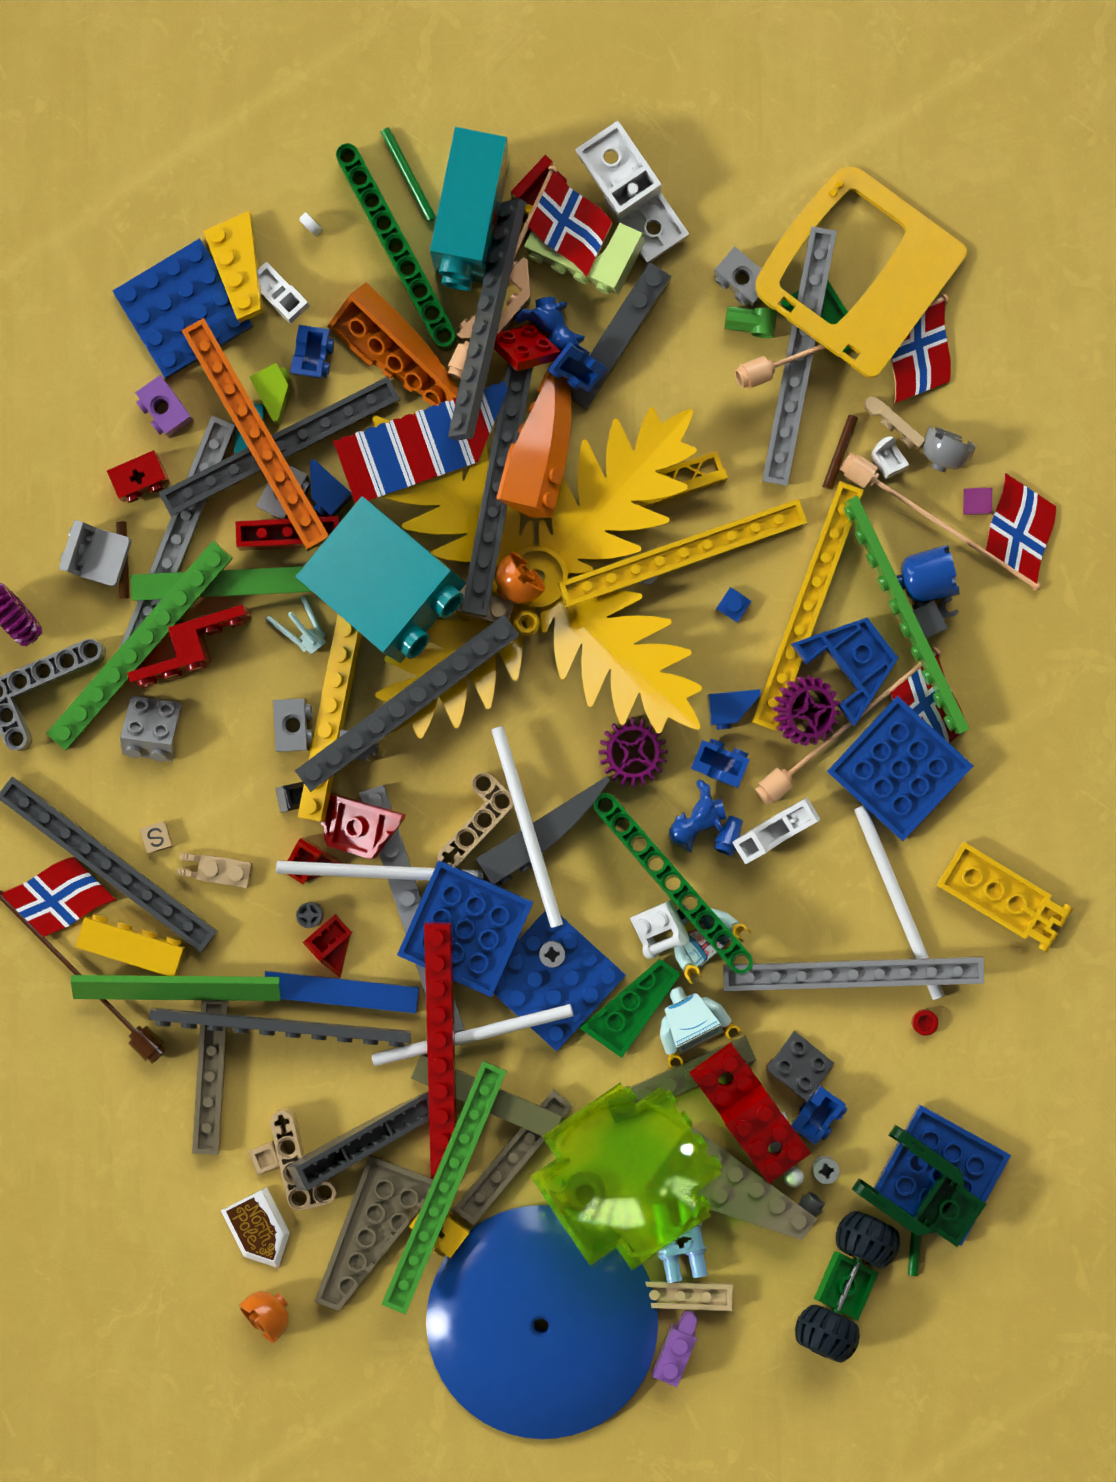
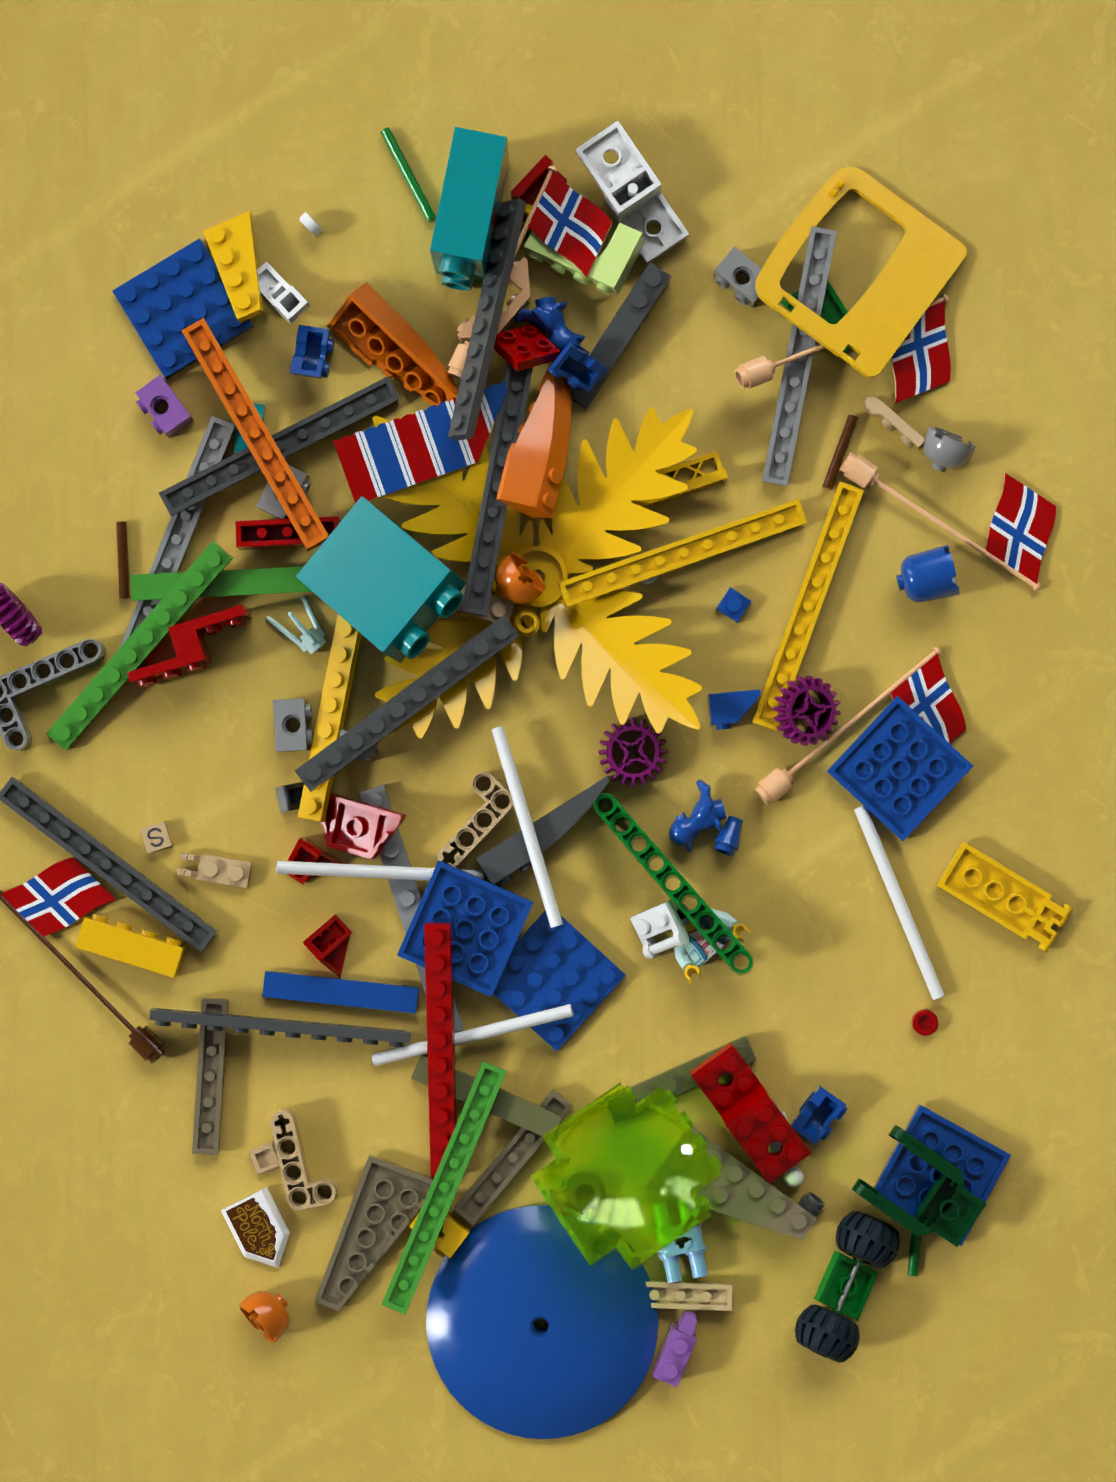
(95, 554): light grey bracket -> none
(124, 475): red brick -> none
(150, 728): light grey bracket -> none
(176, 987): bright green tile -> none
(273, 390): lime slope -> none
(305, 915): dark grey wheel -> none
(327, 491): blue slope -> none
(359, 1143): dark grey slope -> none
(390, 236): green beam -> none
(554, 951): light grey wheel -> none
(629, 1011): green wing -> none
(691, 1023): light aqua torso -> none
(720, 763): blue cylinder -> none
(758, 322): bright green piece -> none
(775, 830): white arch -> none
(800, 1066): dark grey hinge -> none
(823, 1165): light grey wheel -> none
(856, 973): light grey plate -> none
(859, 654): blue wing -> none
(888, 457): white plate -> none
(909, 625): bright green plate -> none
(931, 617): dark grey brick -> none
(977, 501): magenta slope -> none

